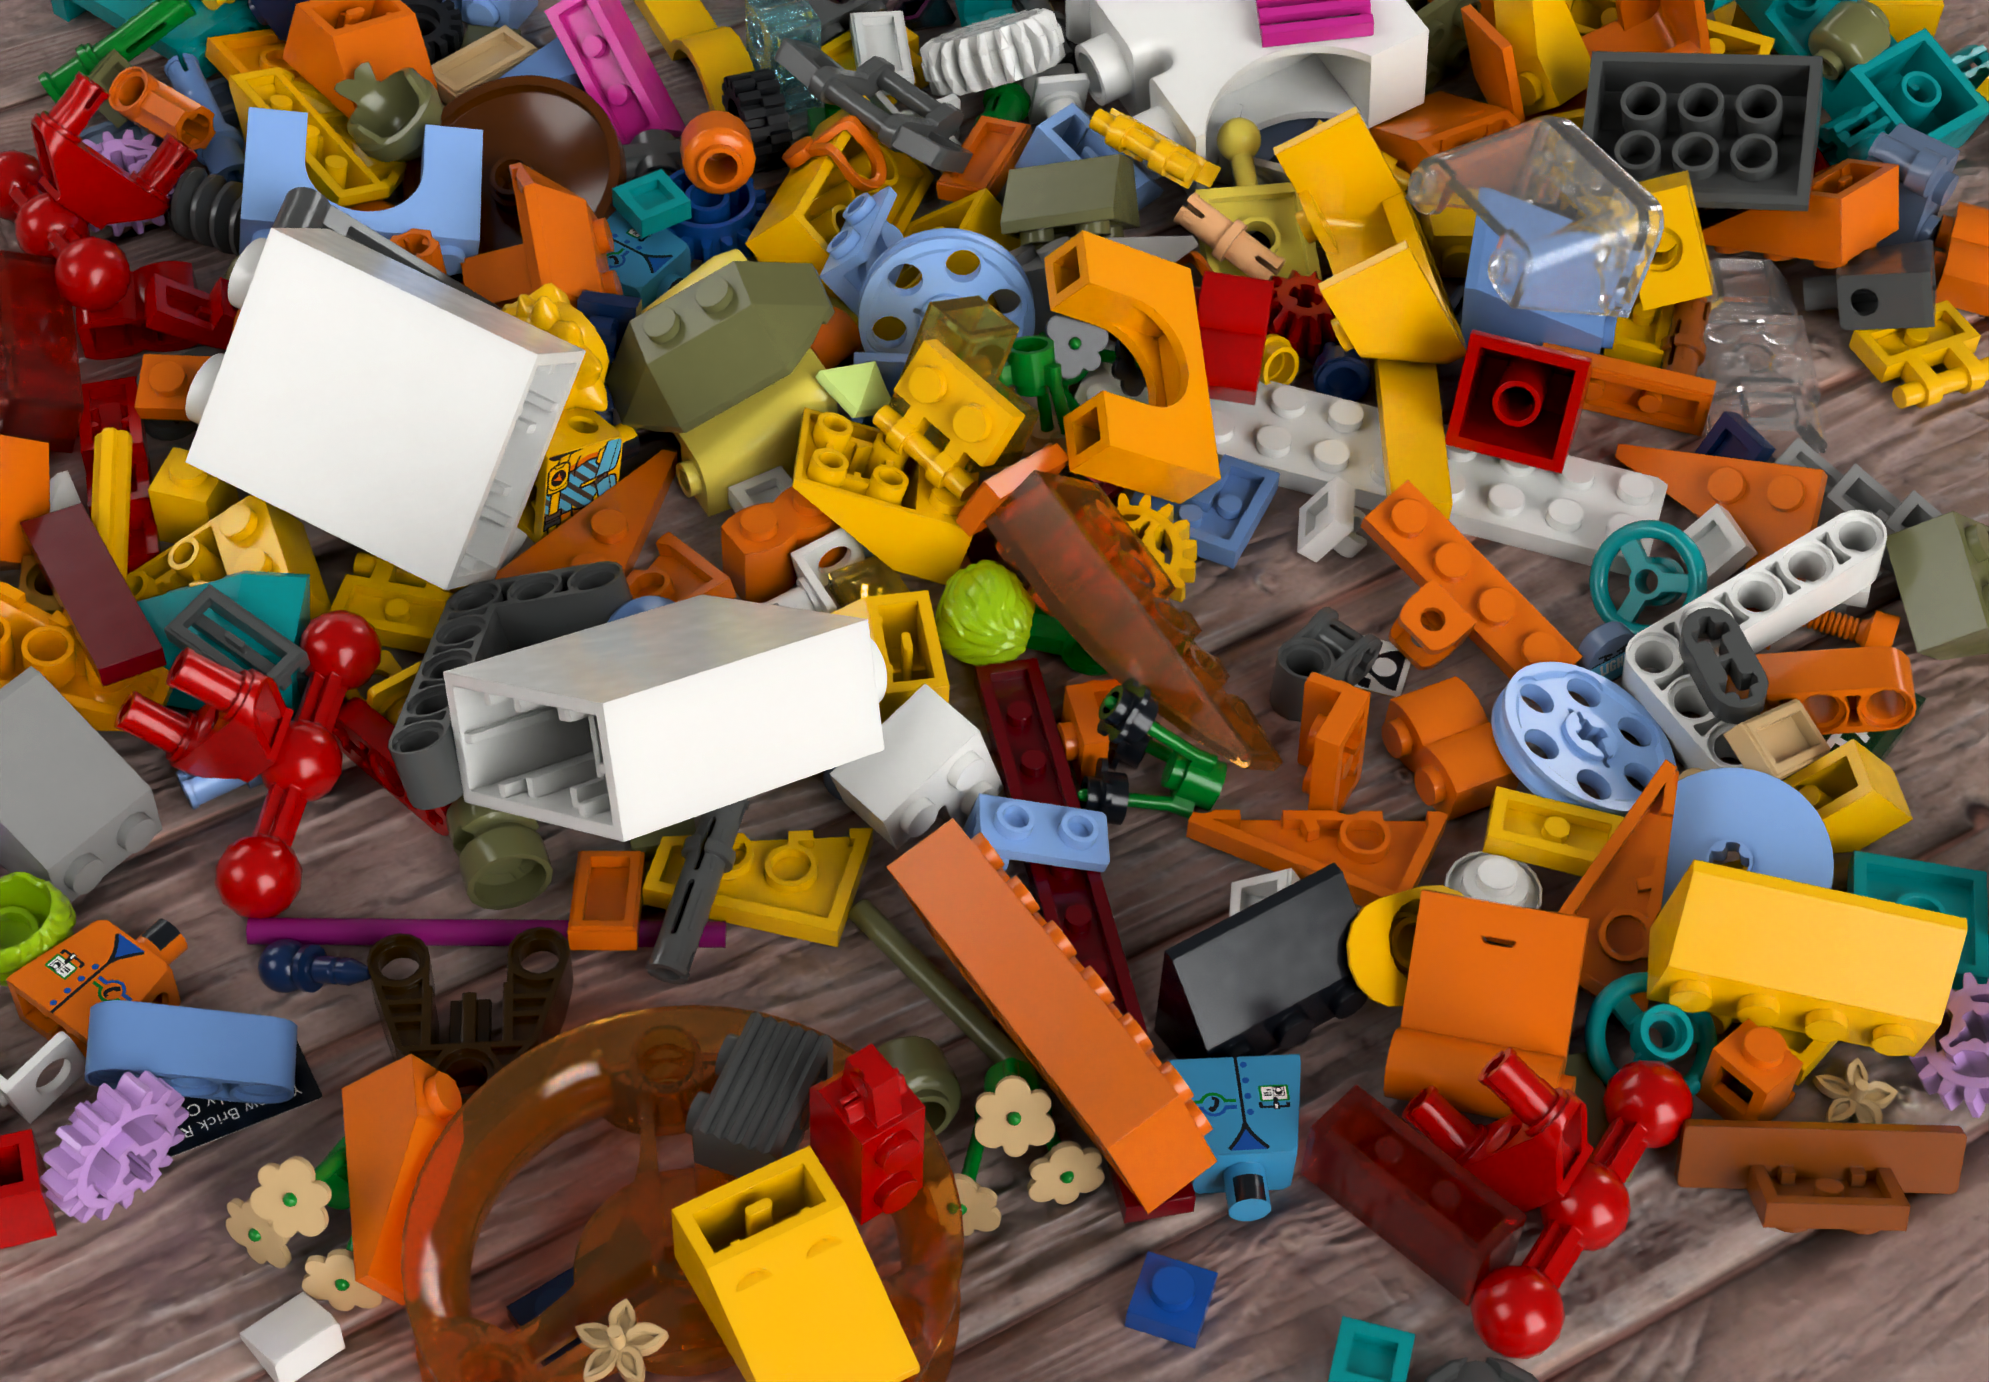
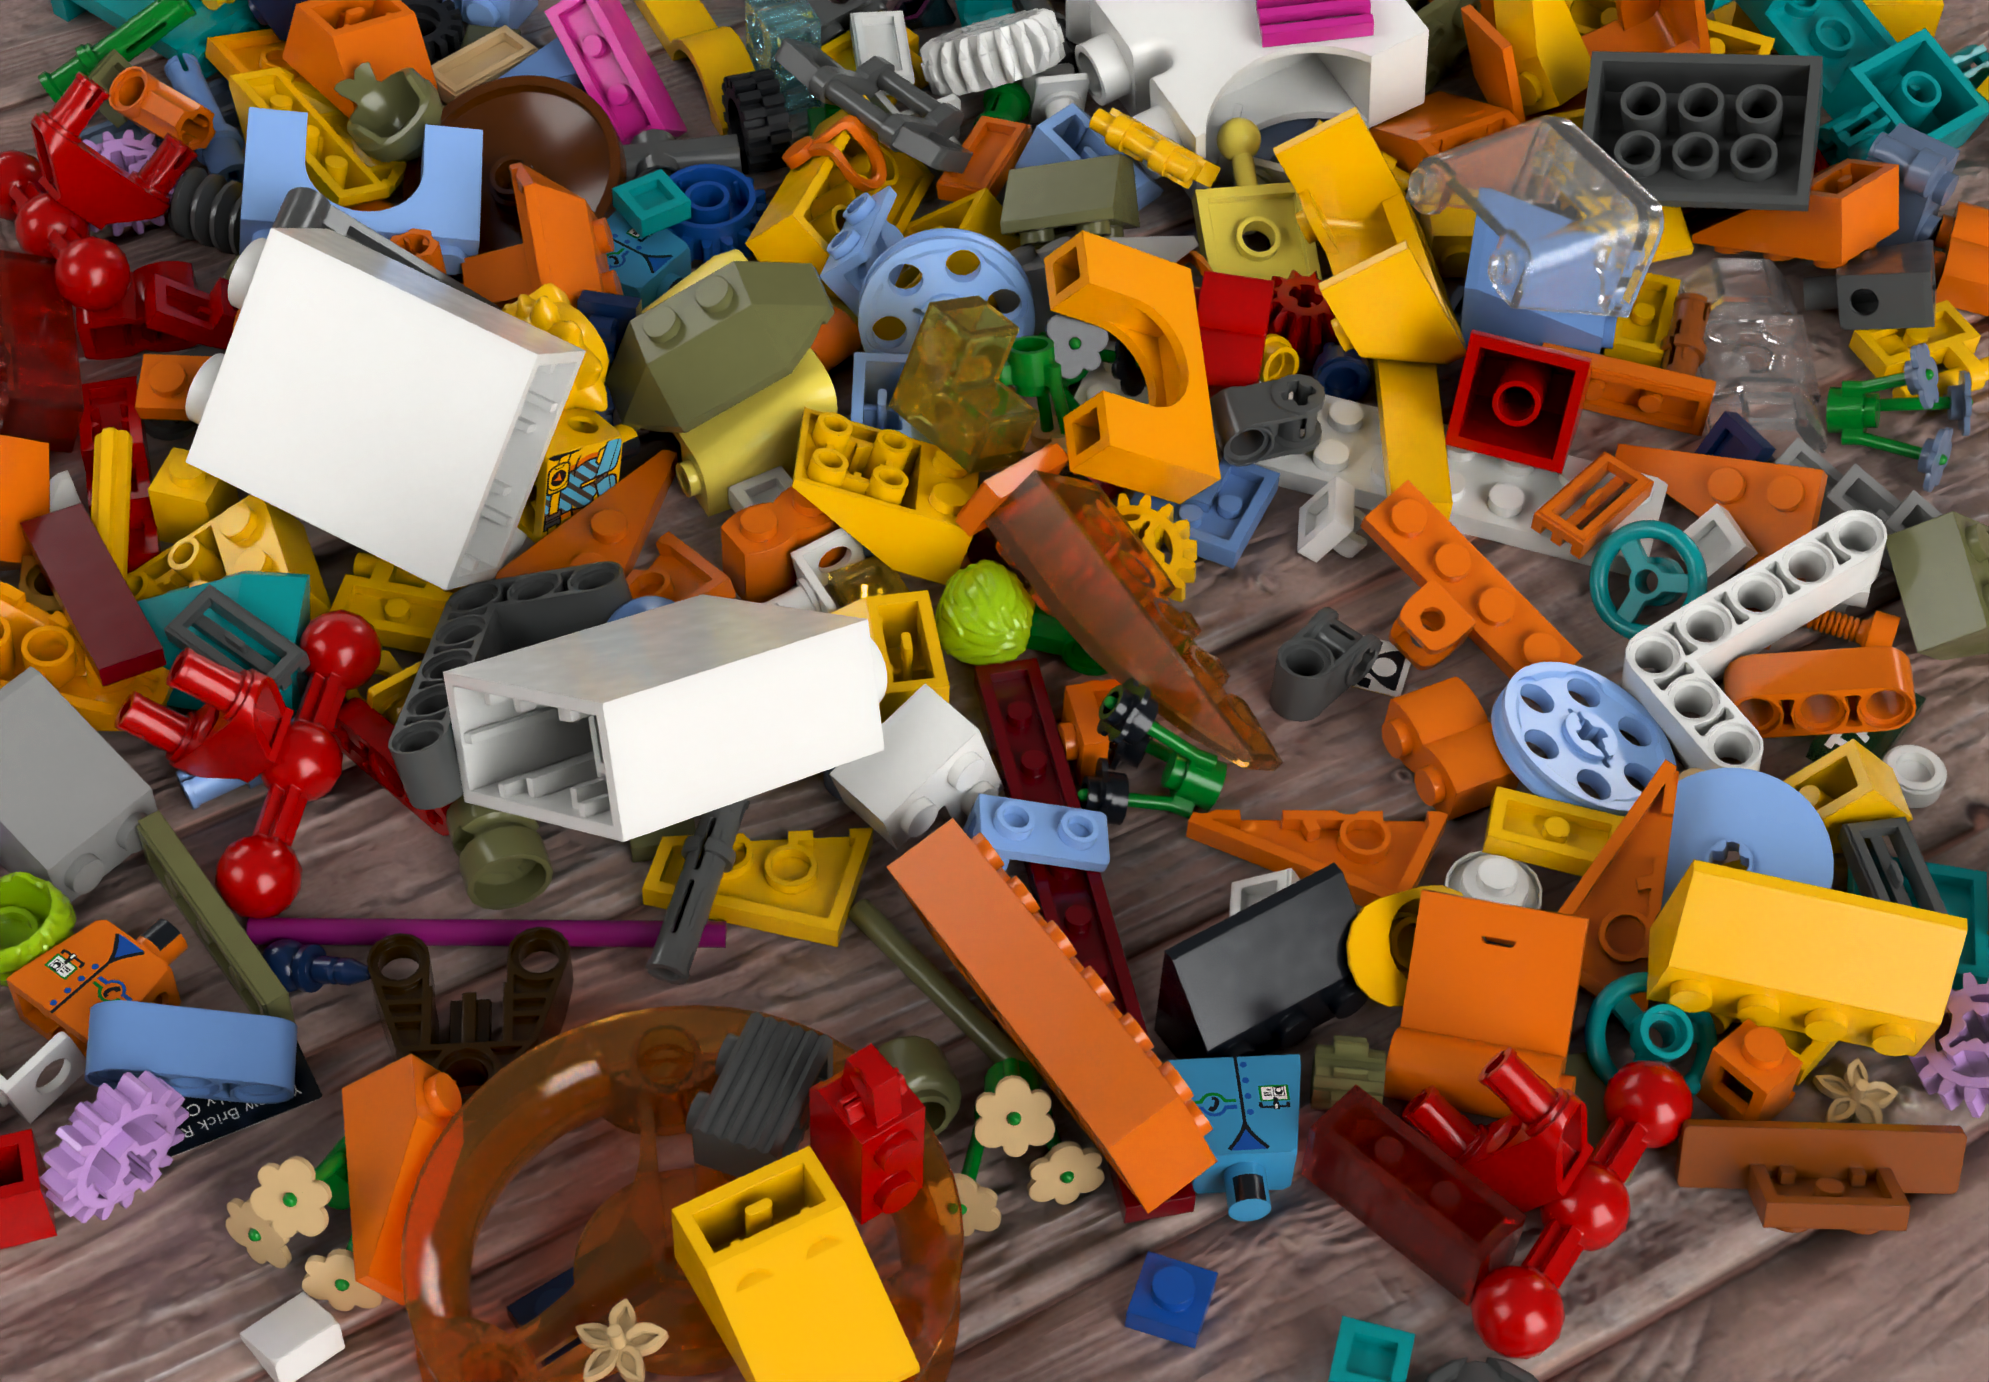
(212, 920): none -> olive tile
(606, 901): orange tile -> none
(717, 152): orange head -> none
(856, 388): yellowish green slope -> none
(960, 406): yellow plate -> none
(1228, 239): light nougat pin -> none
(1264, 424): none -> dark grey piece
(1332, 740): orange bracket -> none
(1342, 1066): none -> olive gear
(1569, 530): none -> orange tile
(1605, 649): sand blue tile -> none
(1685, 269): yellow brick -> none
(1734, 659): dark grey beam -> none
(1778, 741): tan tile -> none
(1849, 36): olive head -> none
(1855, 409): none -> plant
(1877, 872): none -> dark grey tile
(1918, 774): none -> white tile

